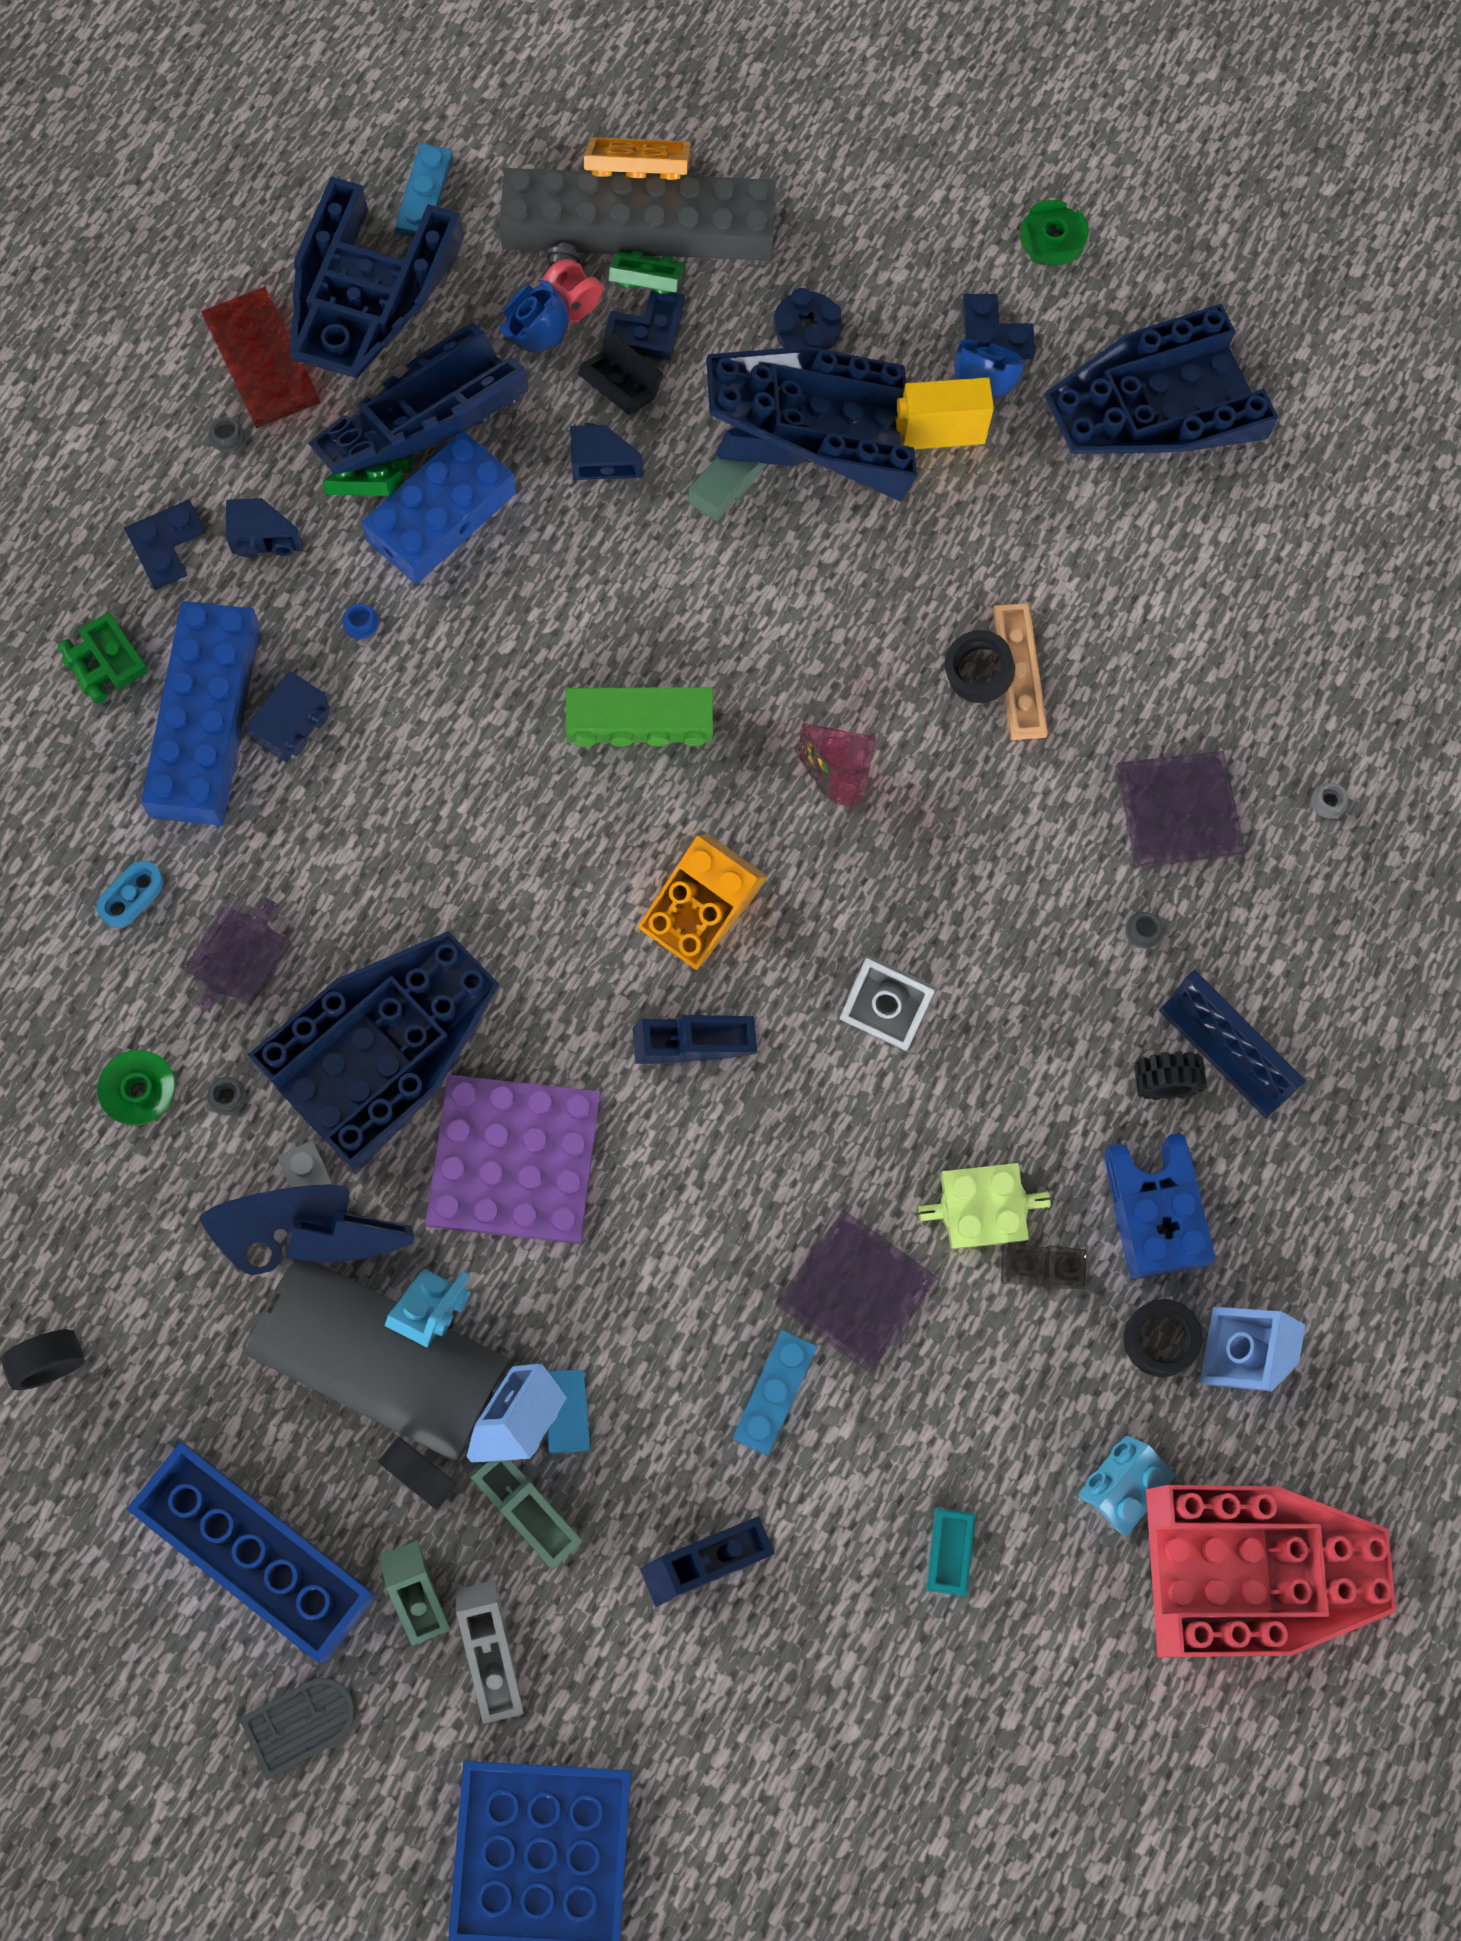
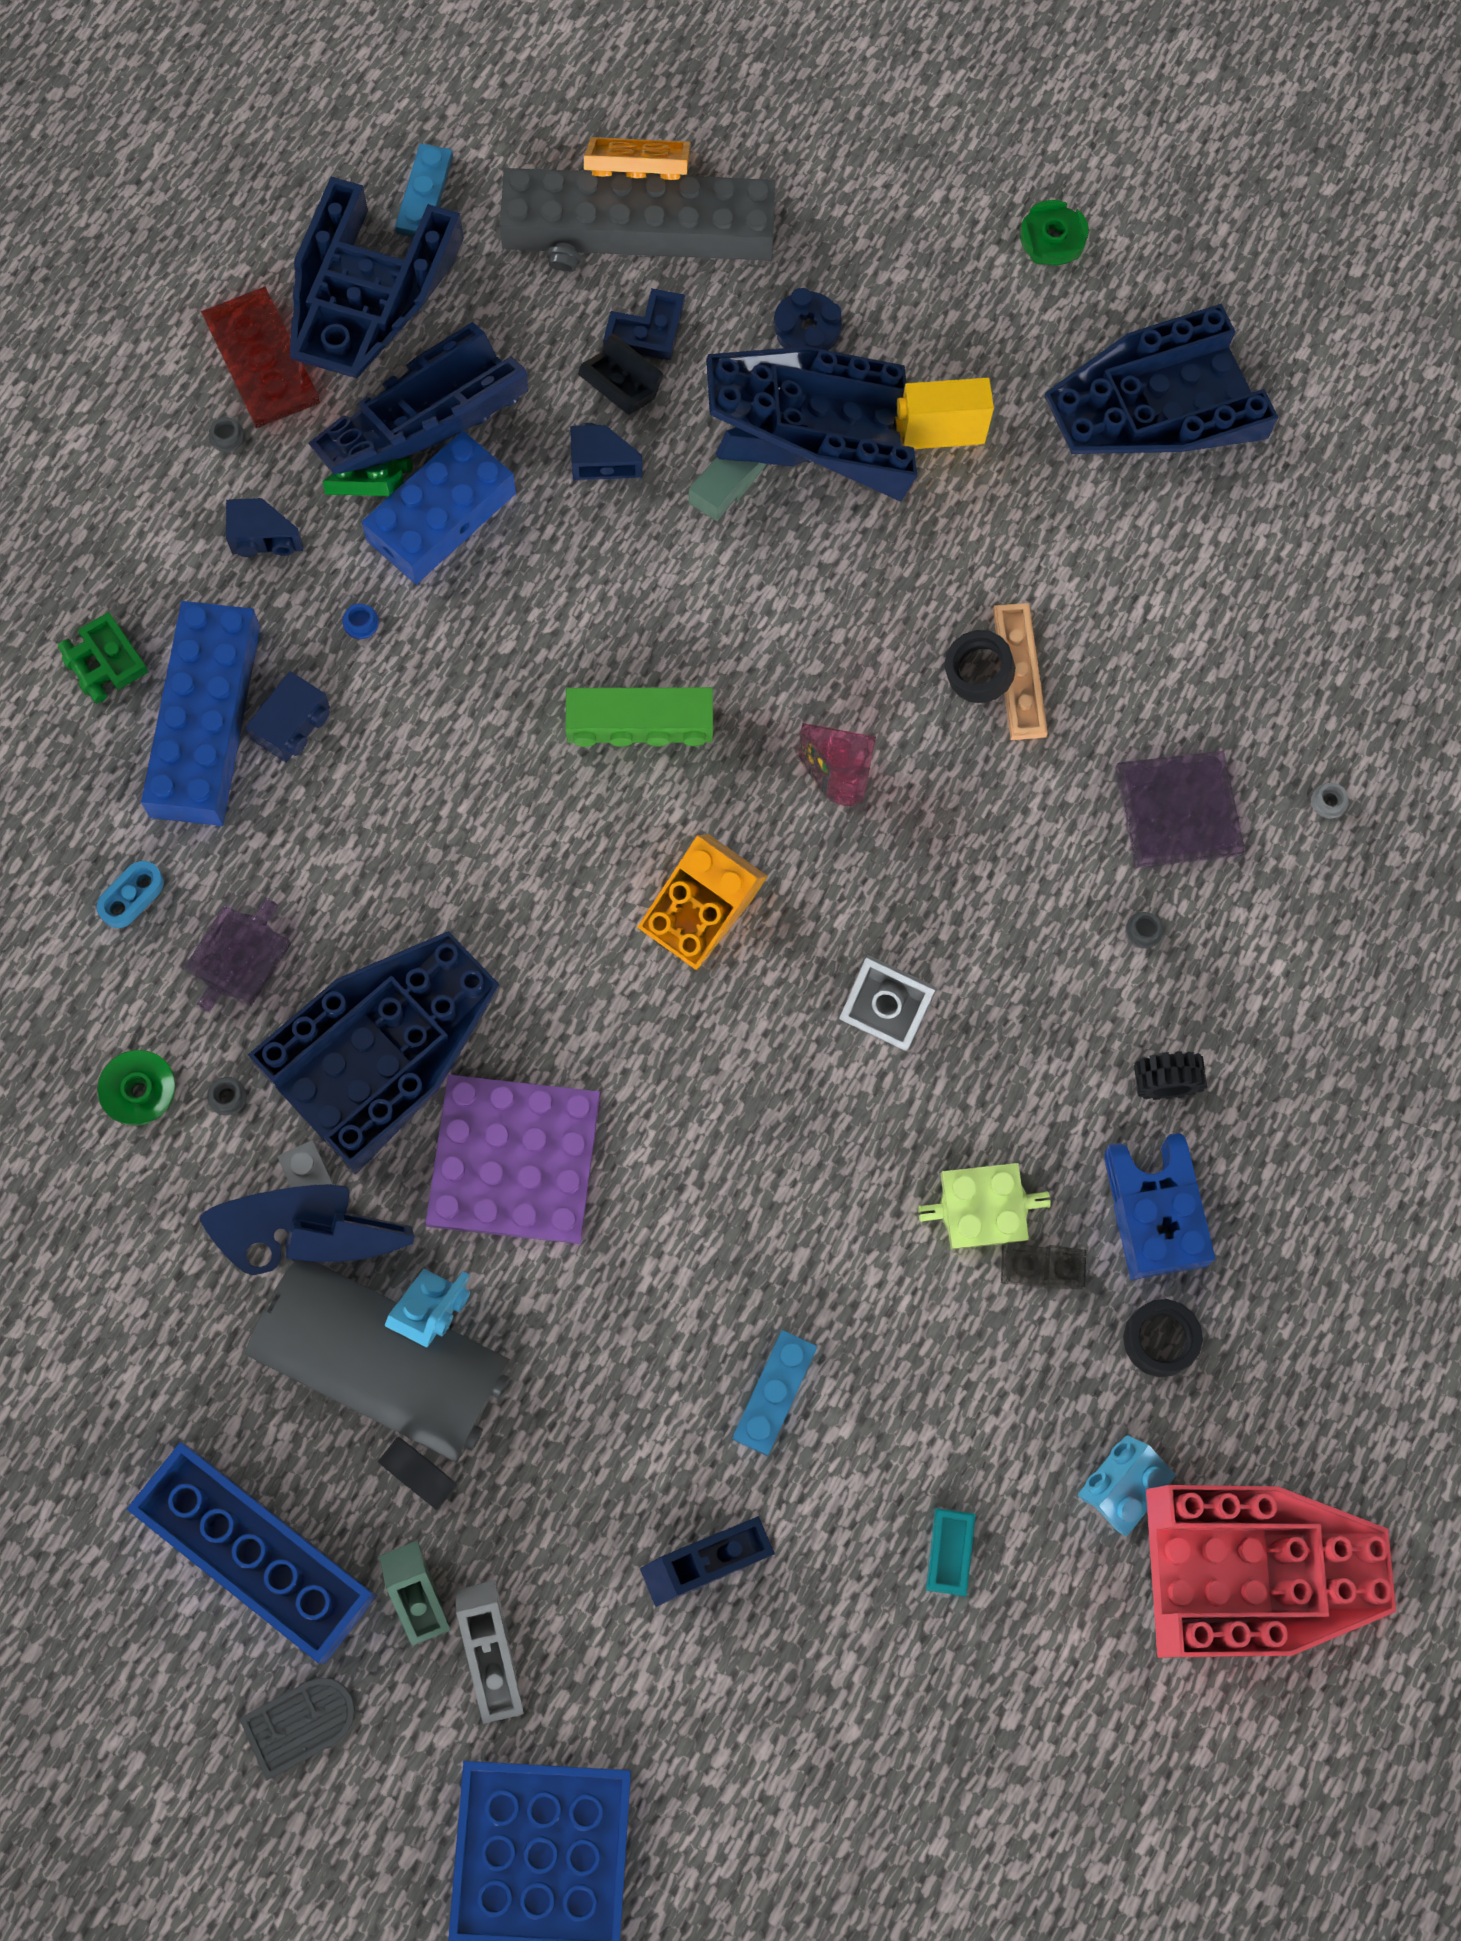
(42, 1359): black tyre -> none
(156, 538): dark blue plate -> none
(517, 1416): light blue slope -> none
(526, 1510): sand green slope -> none
(536, 318): blue cylinder -> none
(570, 1429): dark azure slope -> none
(573, 285): coral helmet -> none
(635, 270): green plate -> none
(693, 1038): dark blue slope -> none
(856, 1291): clear purple plate -> none
(983, 324): dark blue plate -> none
(991, 362): blue cylinder -> none
(1231, 1045): dark blue fence -> none
(1251, 1348): light blue slope -> none

